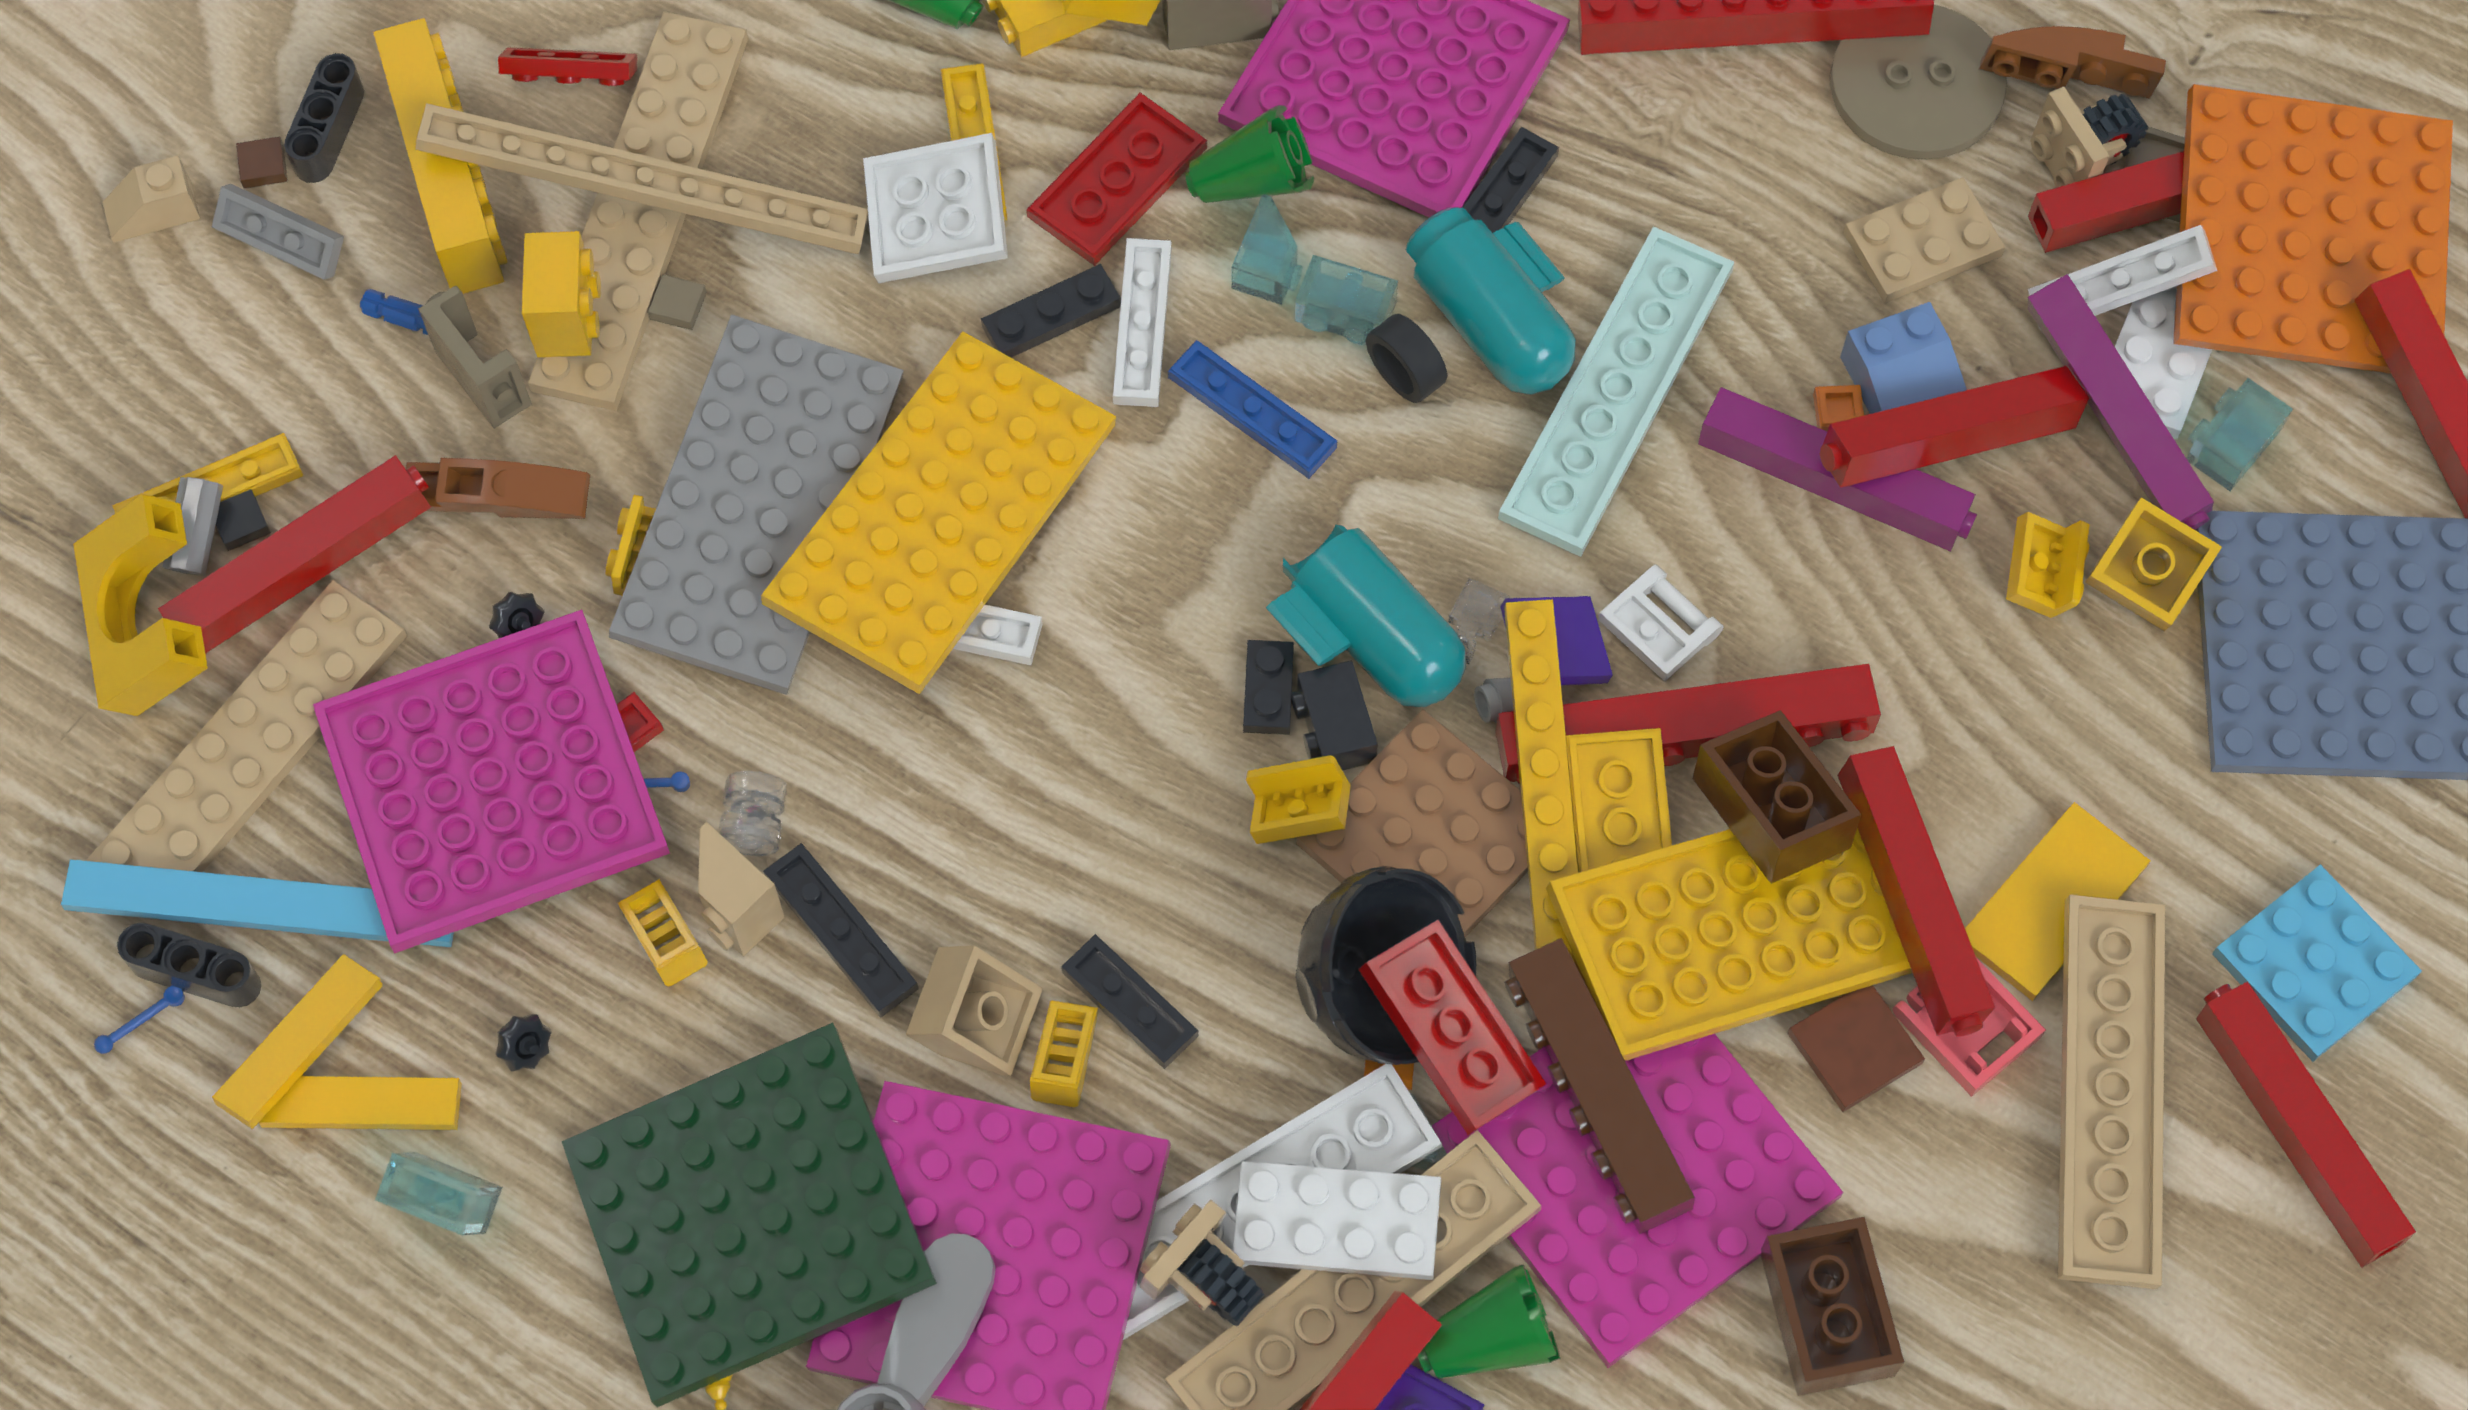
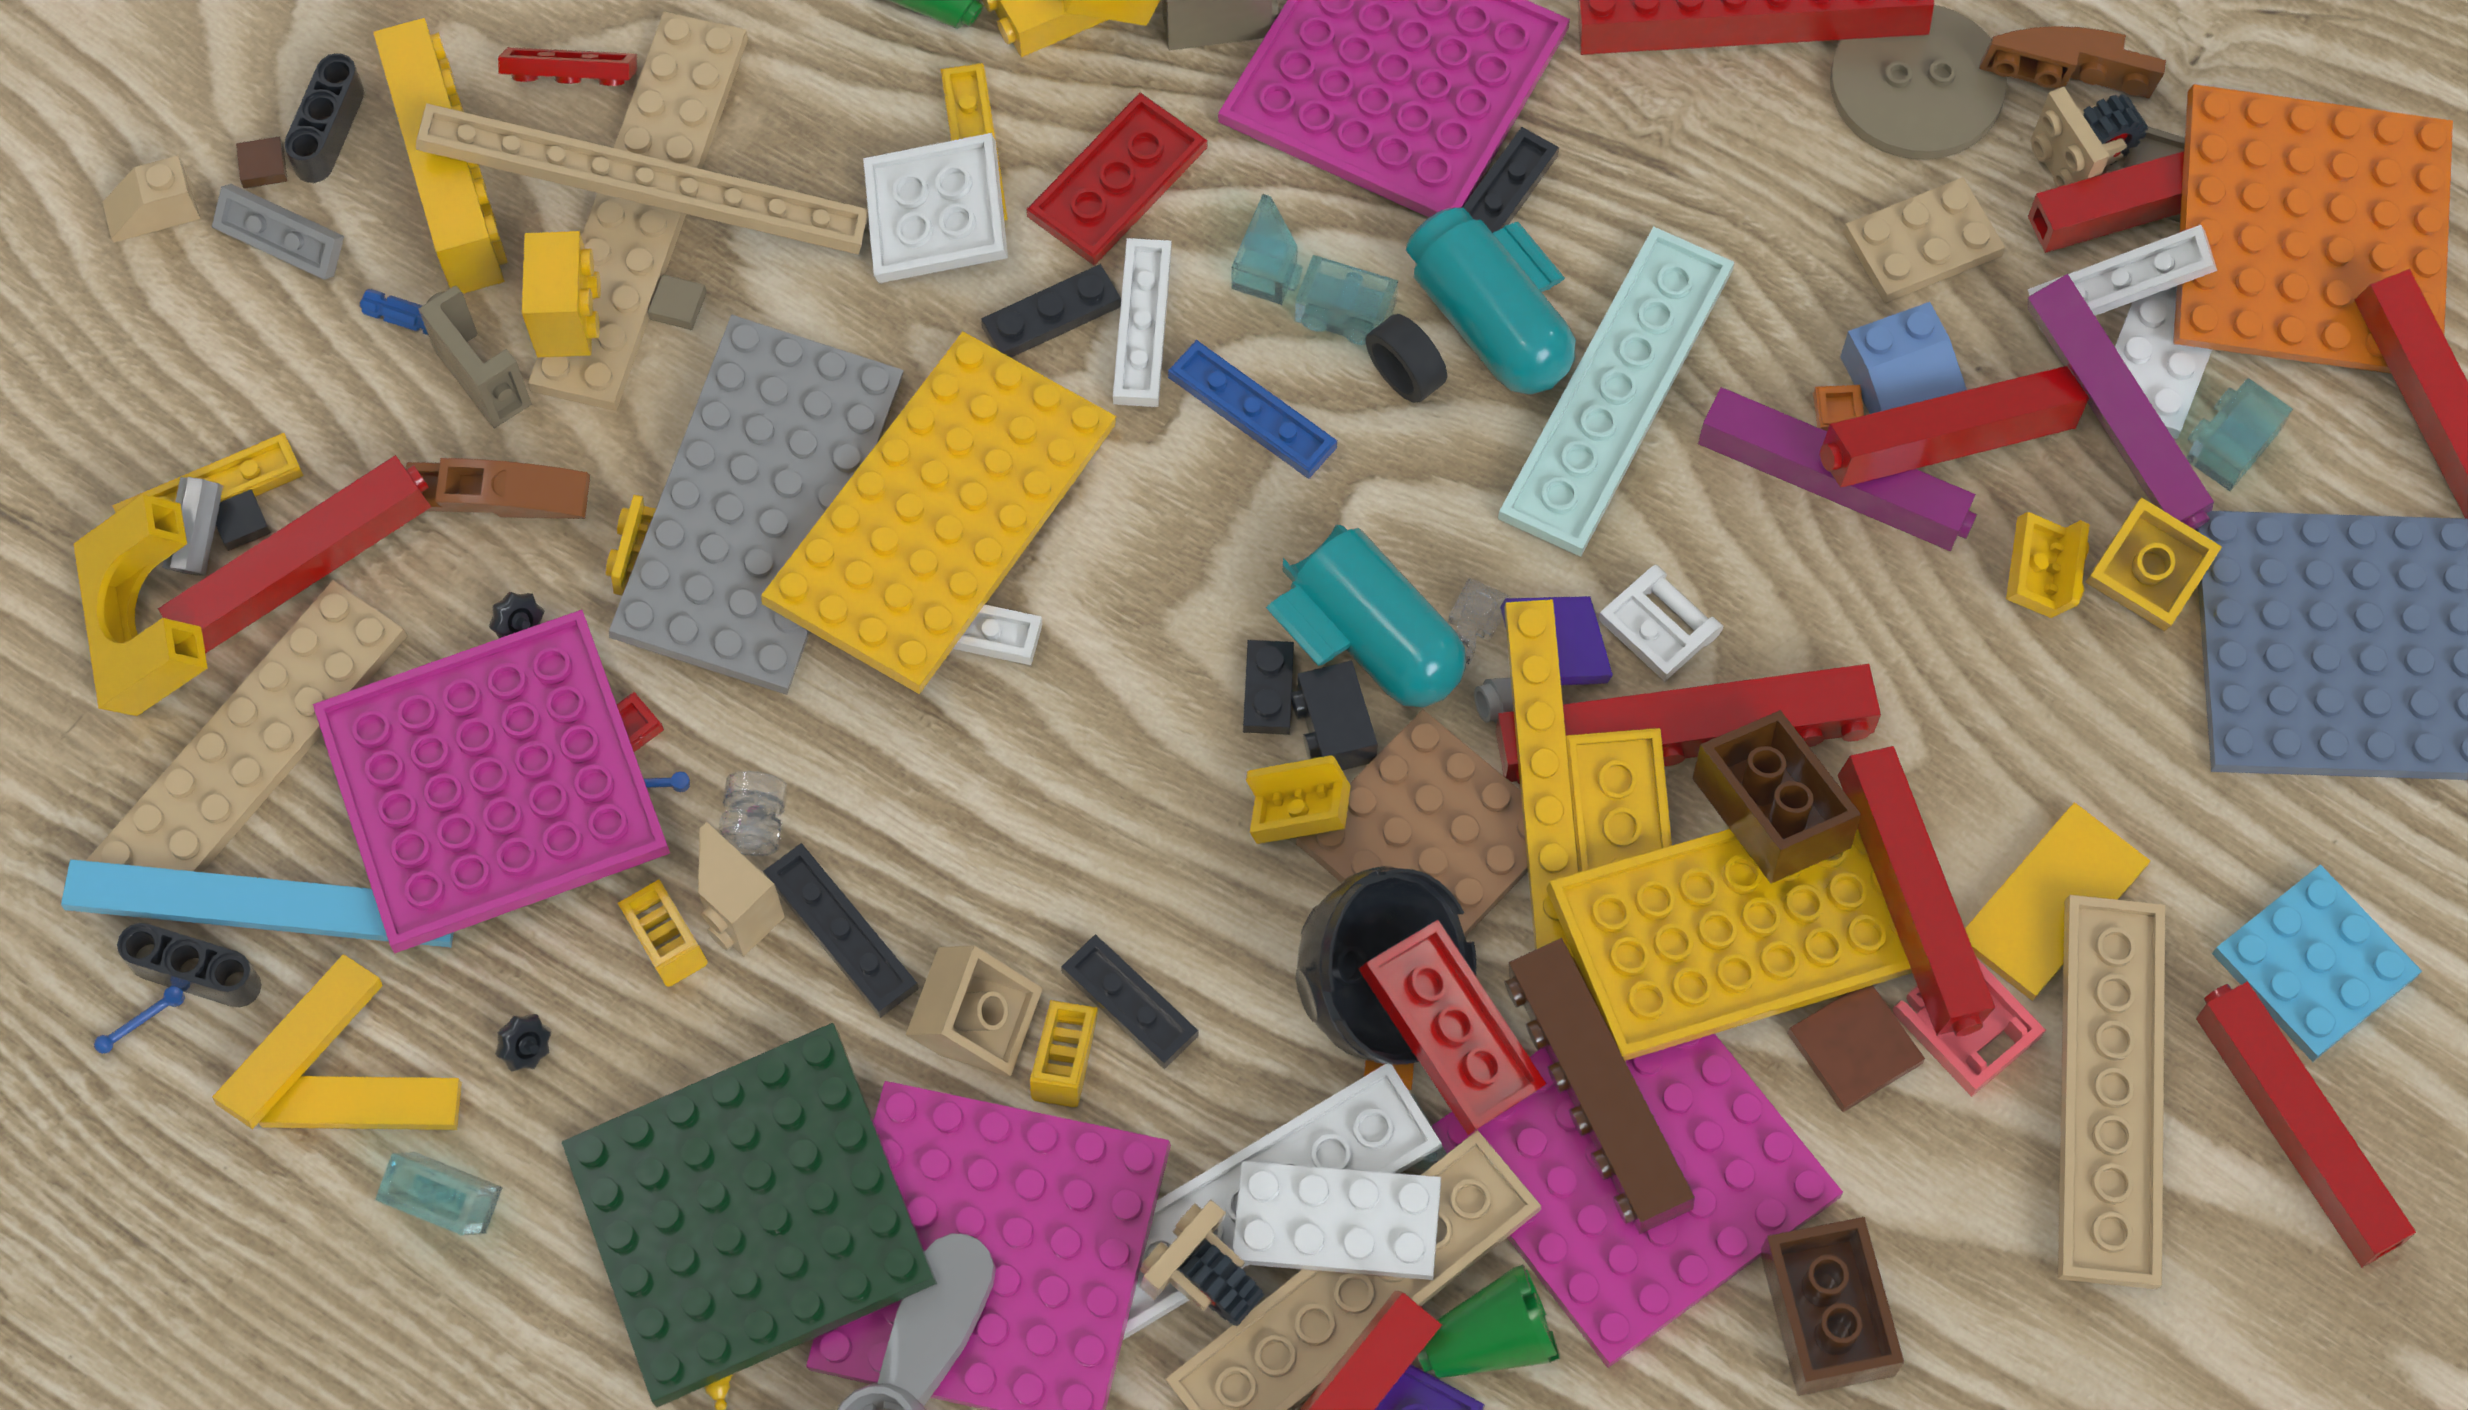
(1253, 161): green cone -> none

